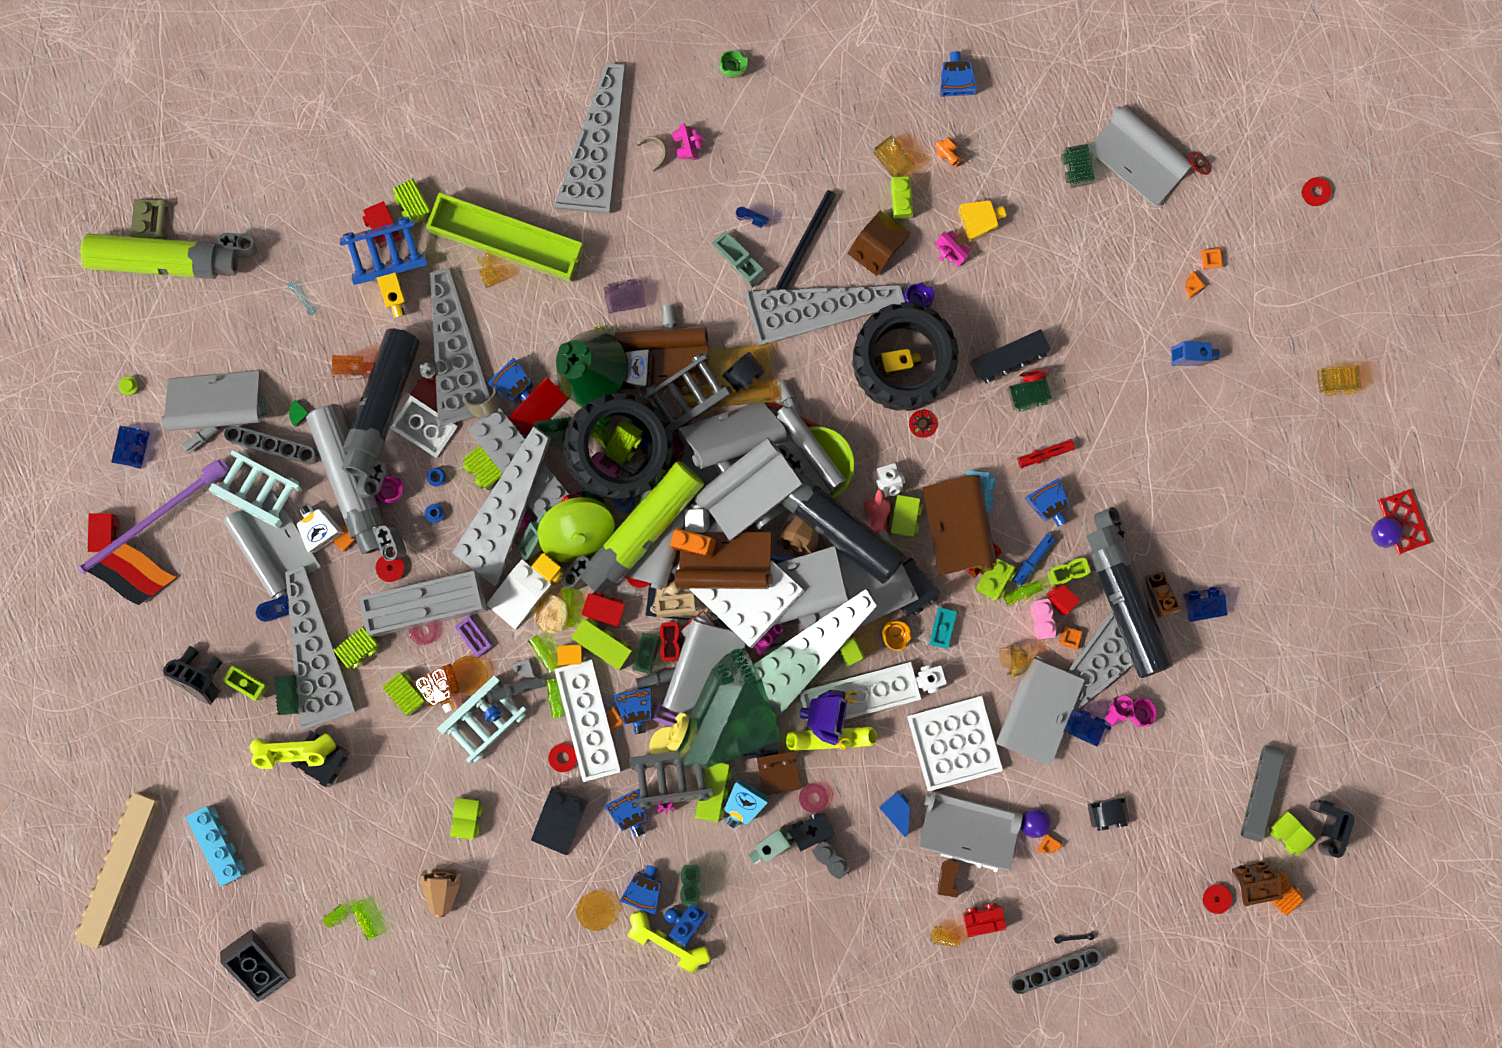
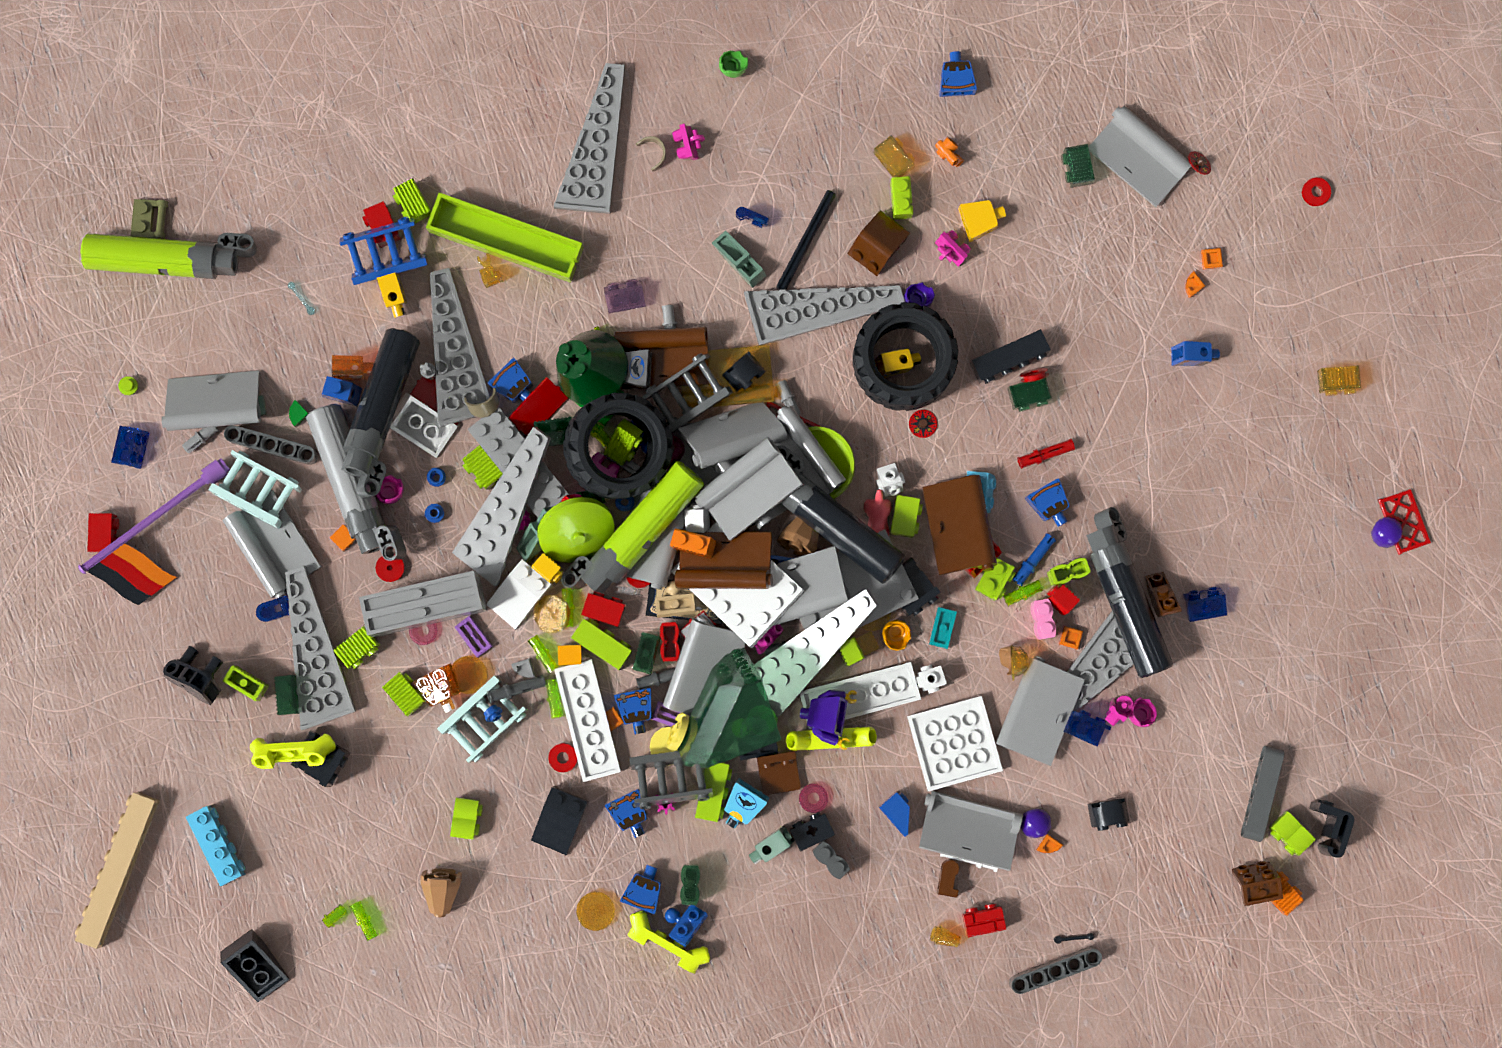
(317, 528): white torso -> none
(341, 391): none -> blue torso
(1217, 899): red piece -> none

